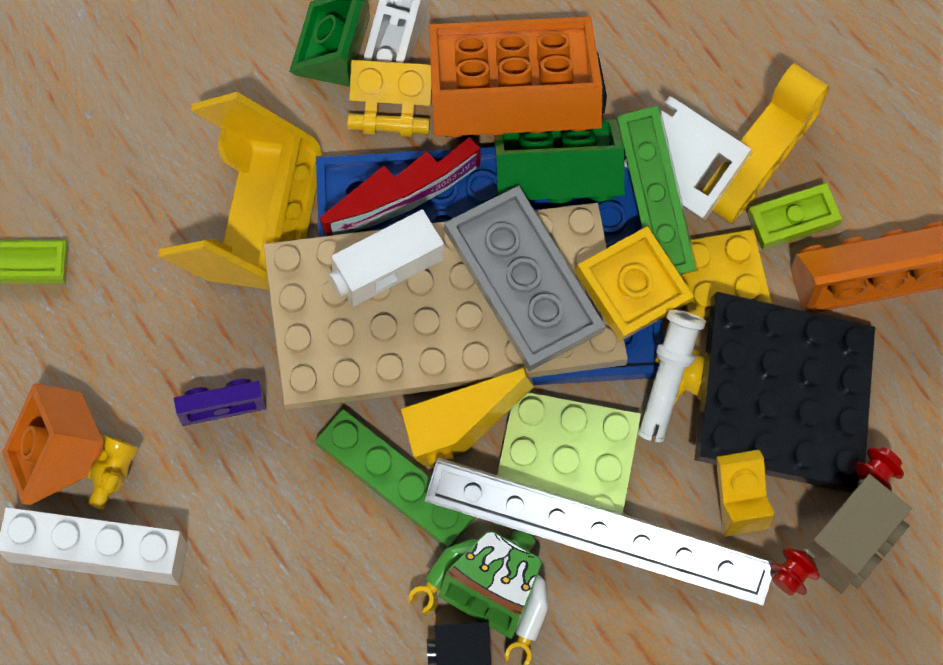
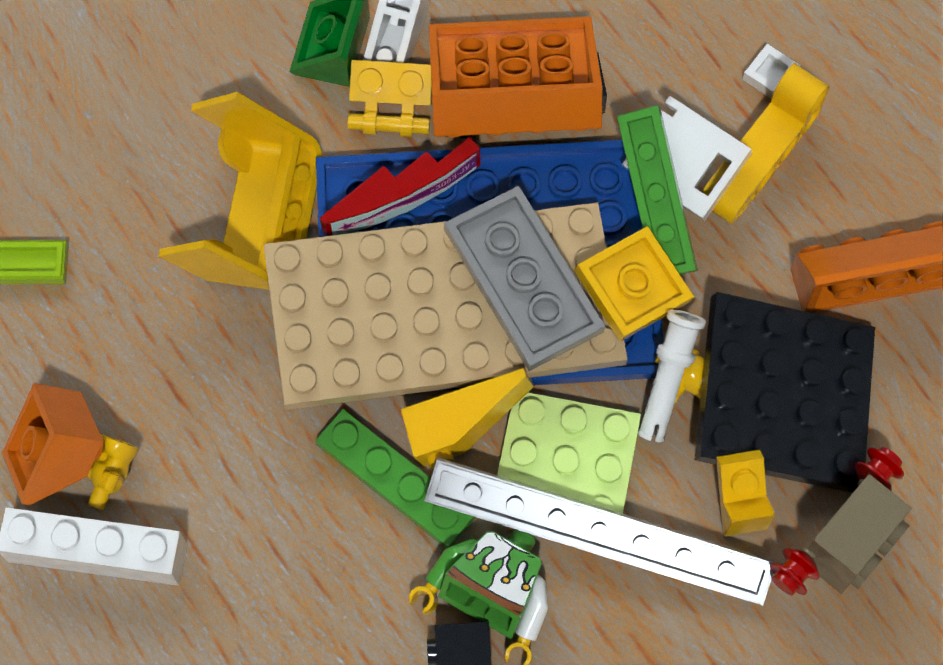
(205, 405): dark purple plate -> none
(386, 258): white brick -> none
(562, 163): green slope -> none
(728, 266): yellow plate -> none
(767, 70): none -> white tile
(794, 216): lime plate -> none

